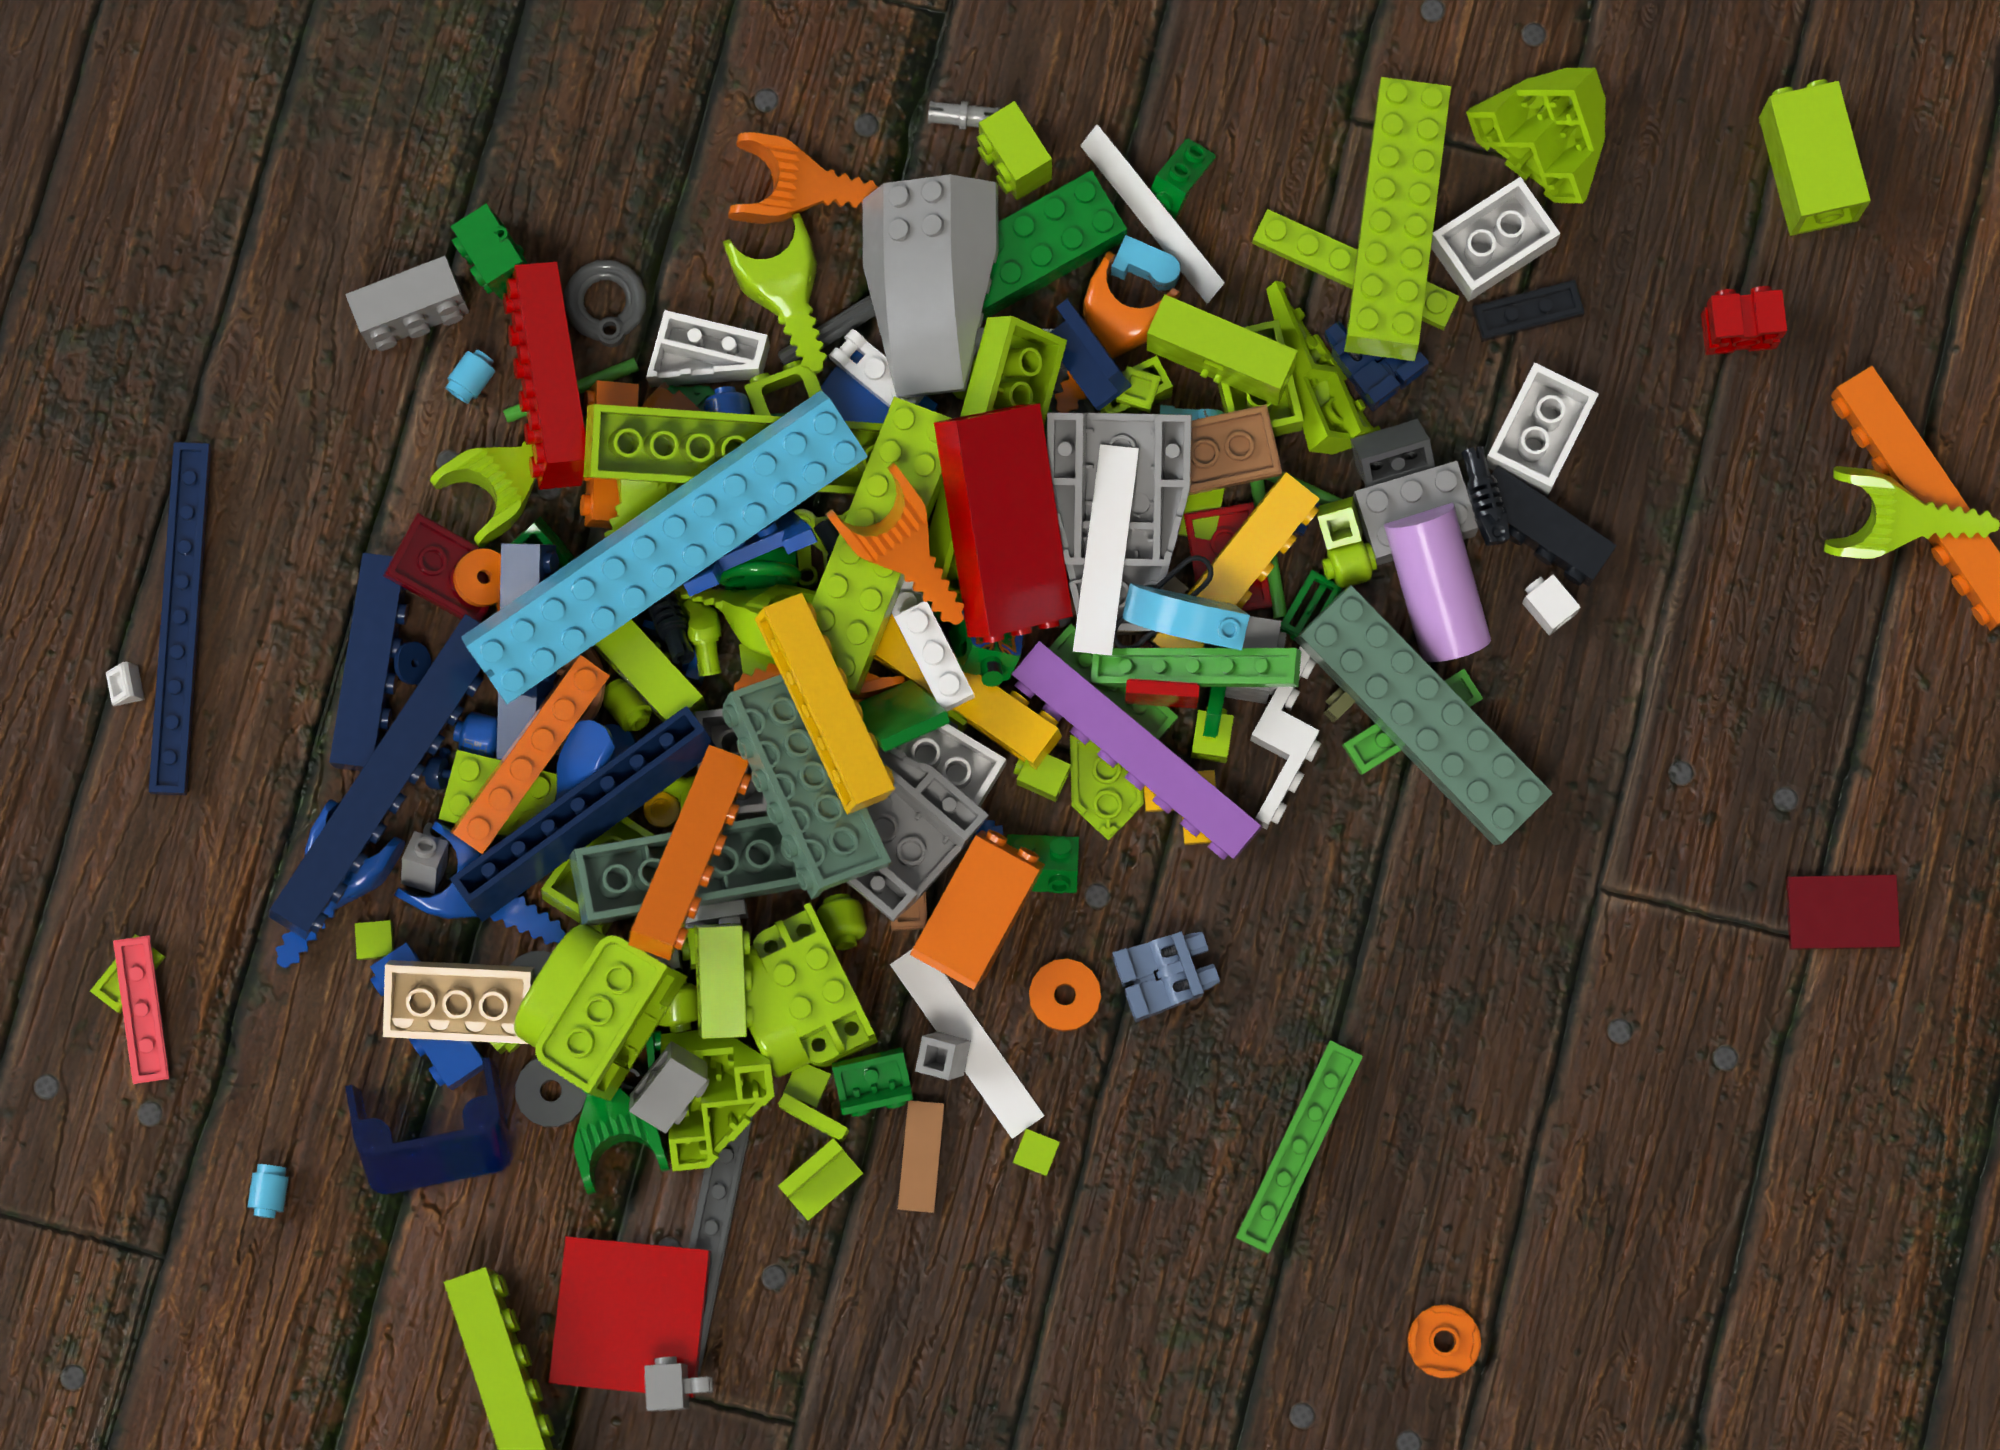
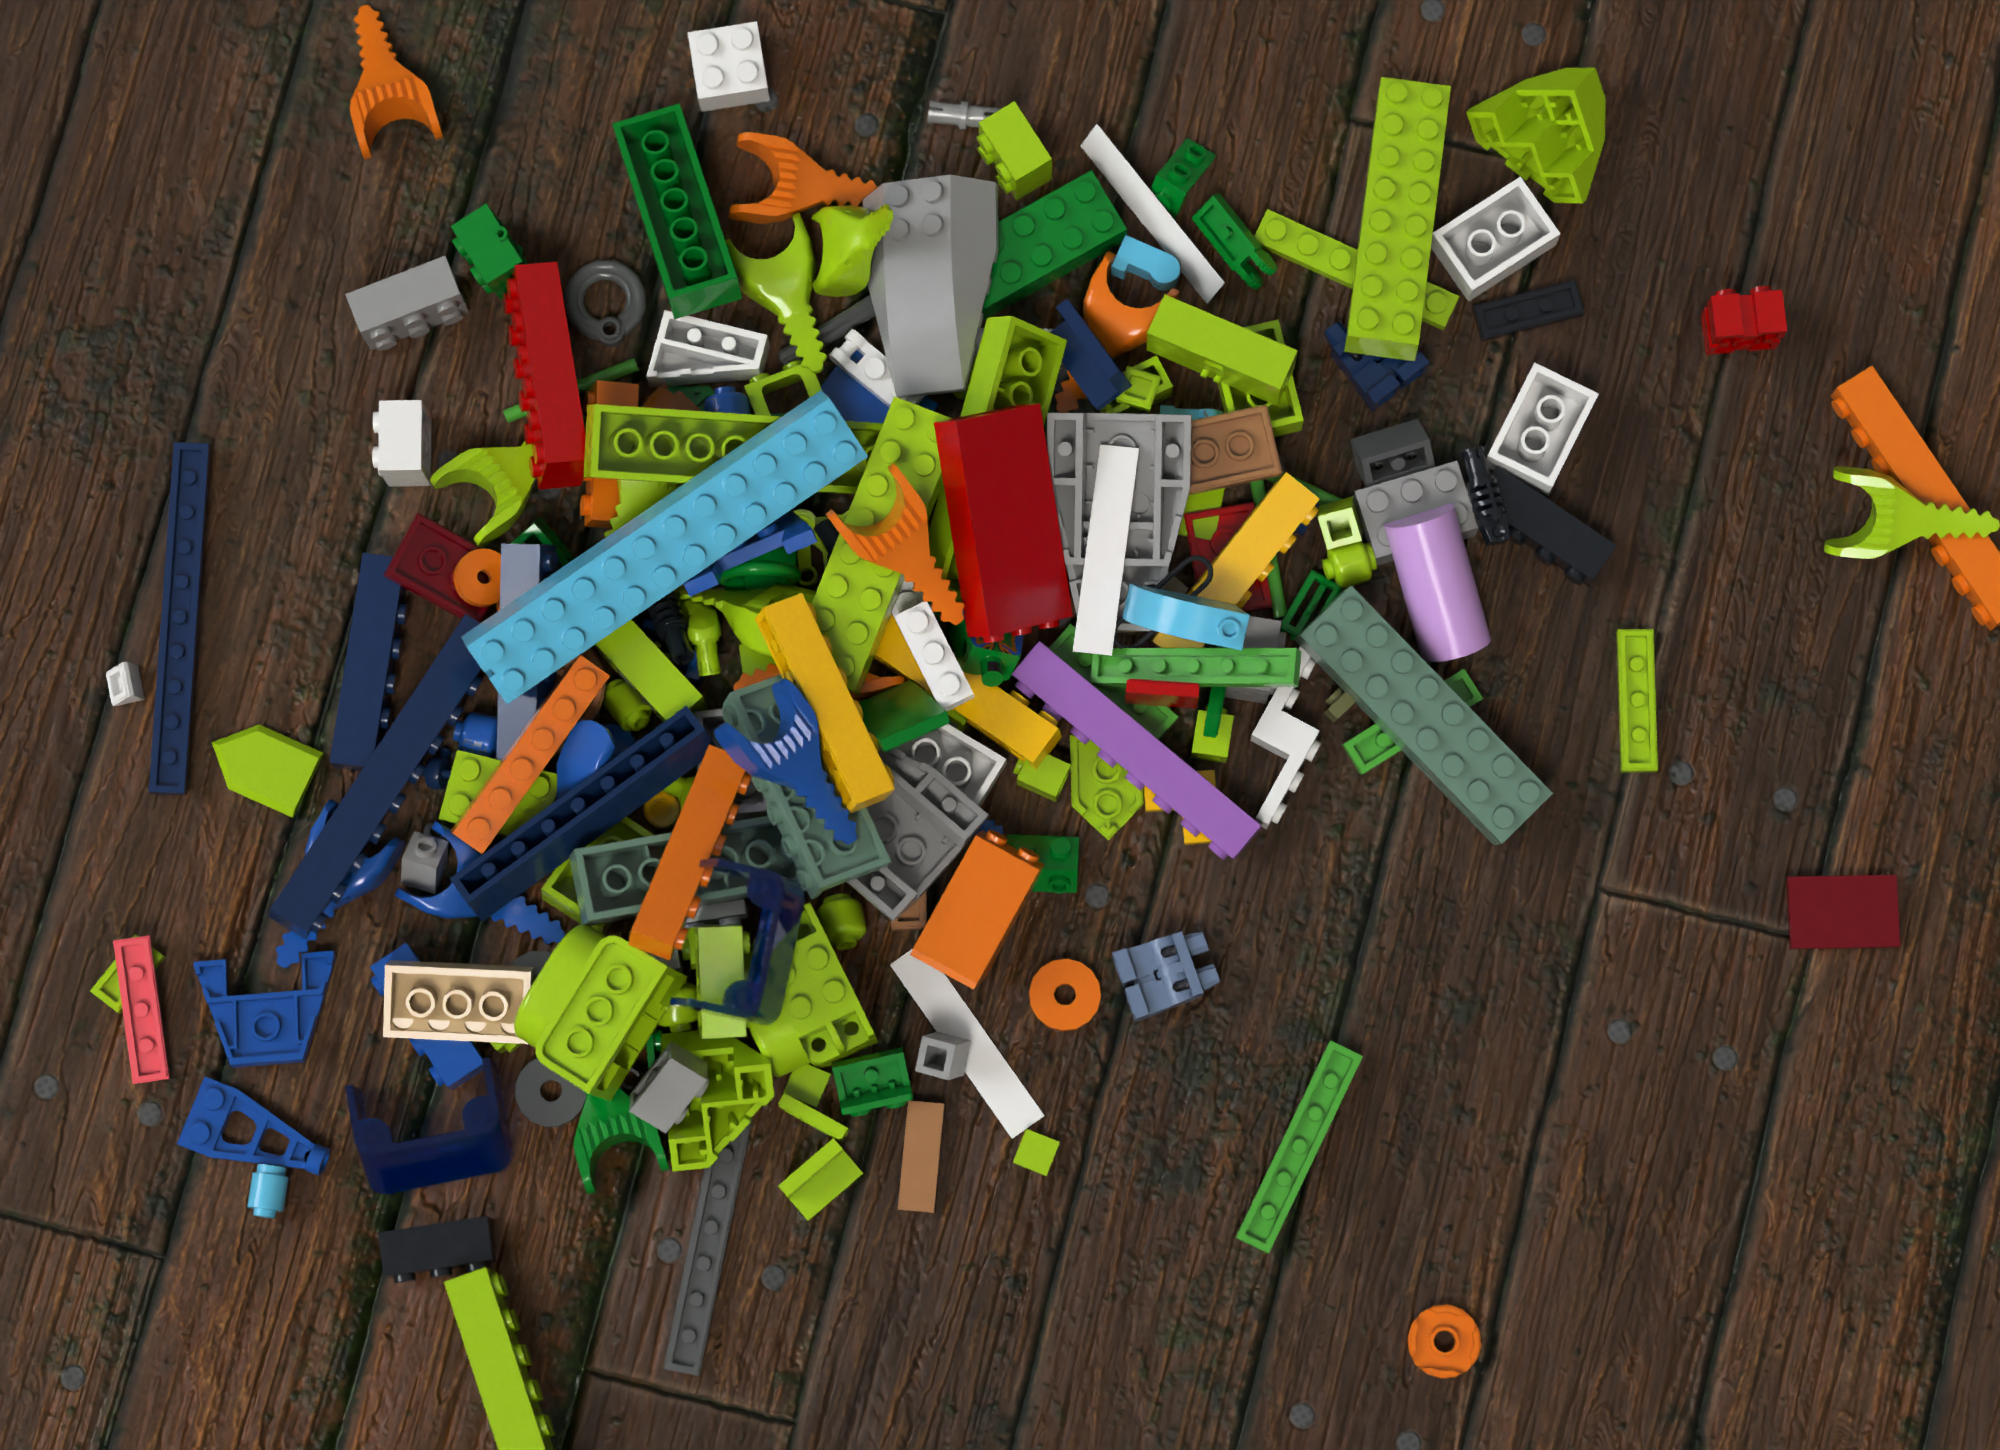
(210, 1117): none -> blue plate
(267, 767): none -> lime tile
(267, 1025): none -> blue wing
(374, 939): lime tile -> none
(385, 87): none -> orange animal
(402, 662): dark blue wheel -> none
(403, 442): none -> white brick
(437, 1249): none -> black brick
(470, 376): medium azure brick -> none
(624, 1310): red tile -> none
(670, 1387): light grey brick -> none
(677, 211): none -> green brick
(728, 66): none -> white brick
(763, 993): none -> windscreen
(792, 759): none -> blue animal
(848, 247): none -> lime animal
(1233, 240): none -> green hinge
(1325, 402): lime wedge -> none
(1550, 603): white brick -> none
(1637, 700): none -> lime tile
(1814, 157): lime brick -> none

